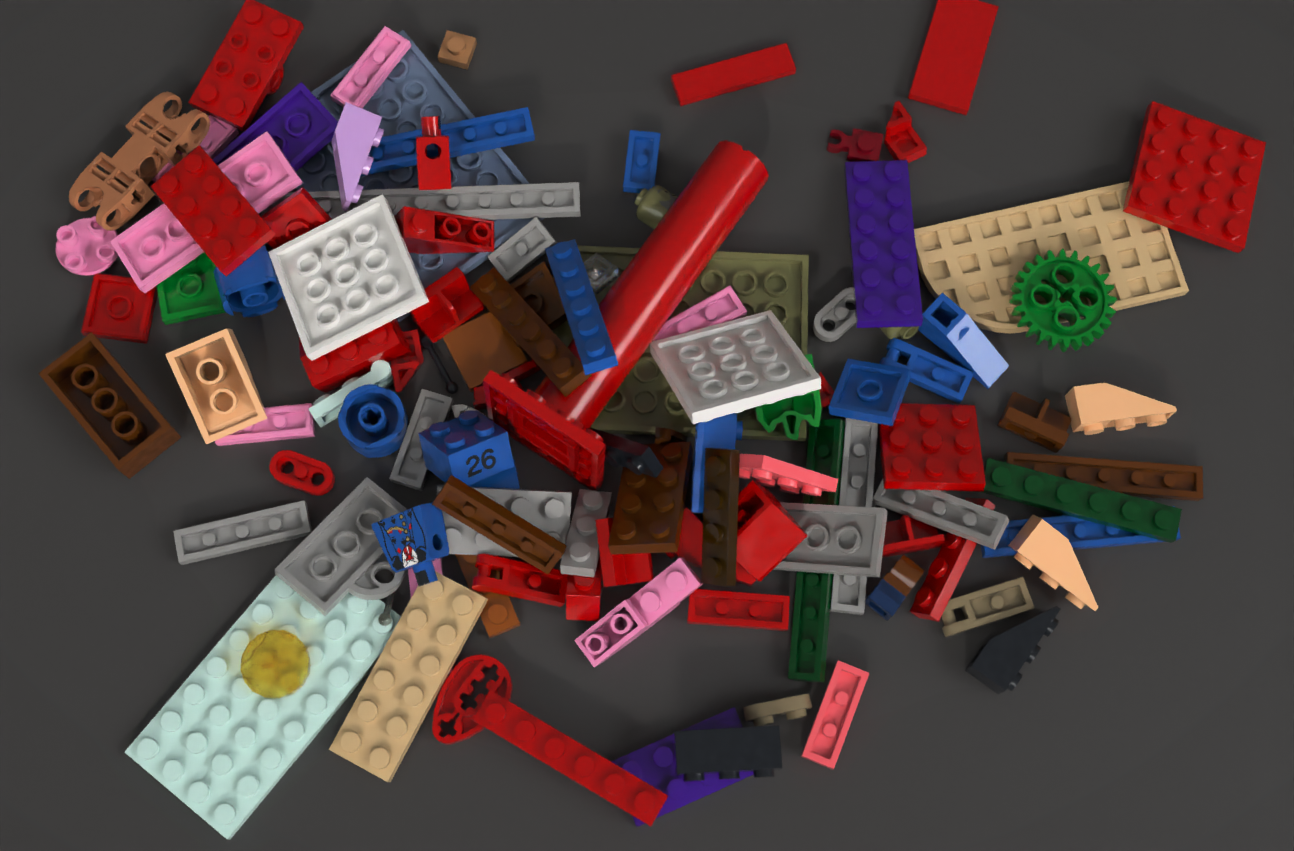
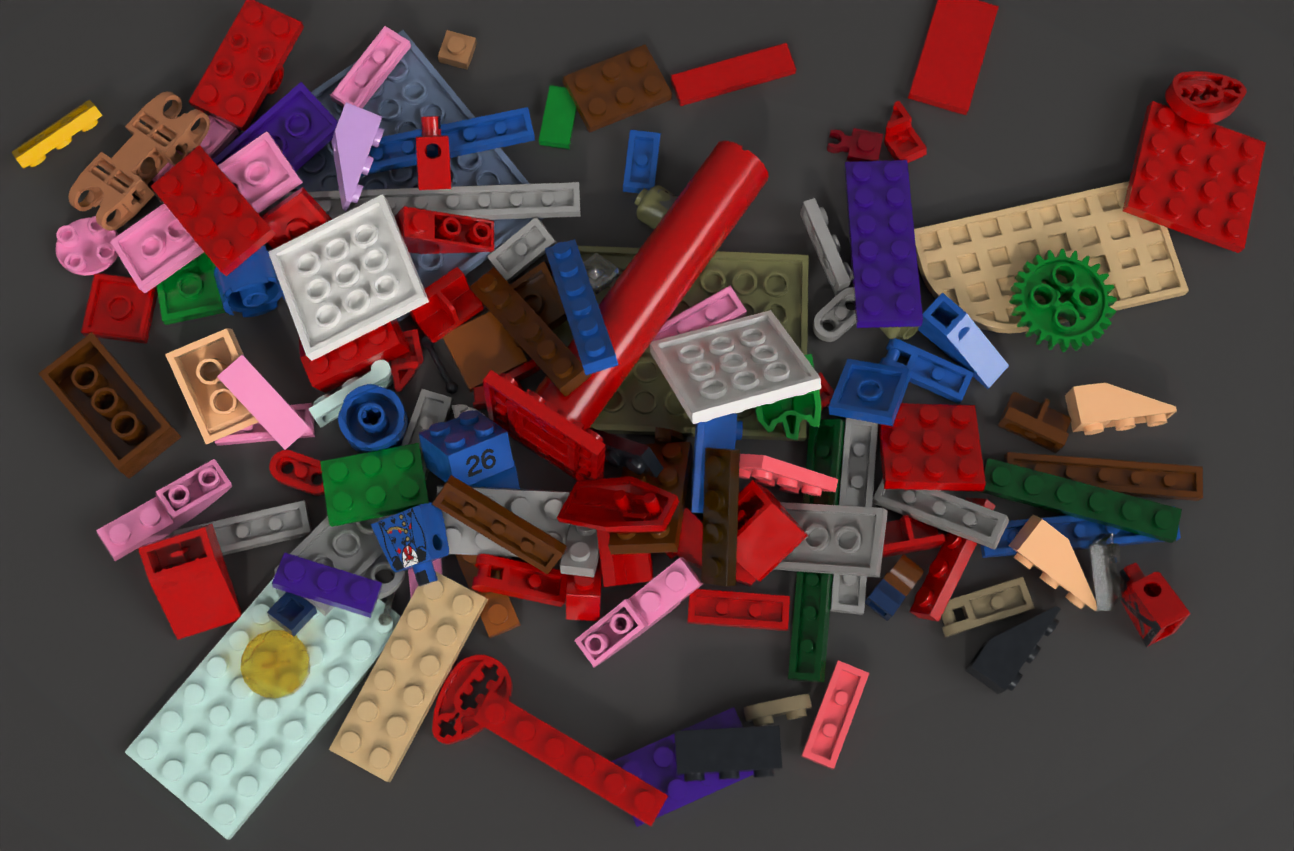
(57, 135): none -> yellow plate
(167, 511): none -> bright pink slope
(191, 581): none -> red slope
(263, 402): none -> bright pink tile
(291, 612): none -> dark blue plate
(327, 585): none -> dark purple plate
(374, 484): none -> green plate
(558, 119): none -> green tile
(617, 88): none -> reddish brown plate
(619, 506): none -> red piece
(826, 246): none -> light grey plate
(1106, 580): none -> clear smoke plate
(1152, 604): none -> red torso
(1219, 94): none -> red piece

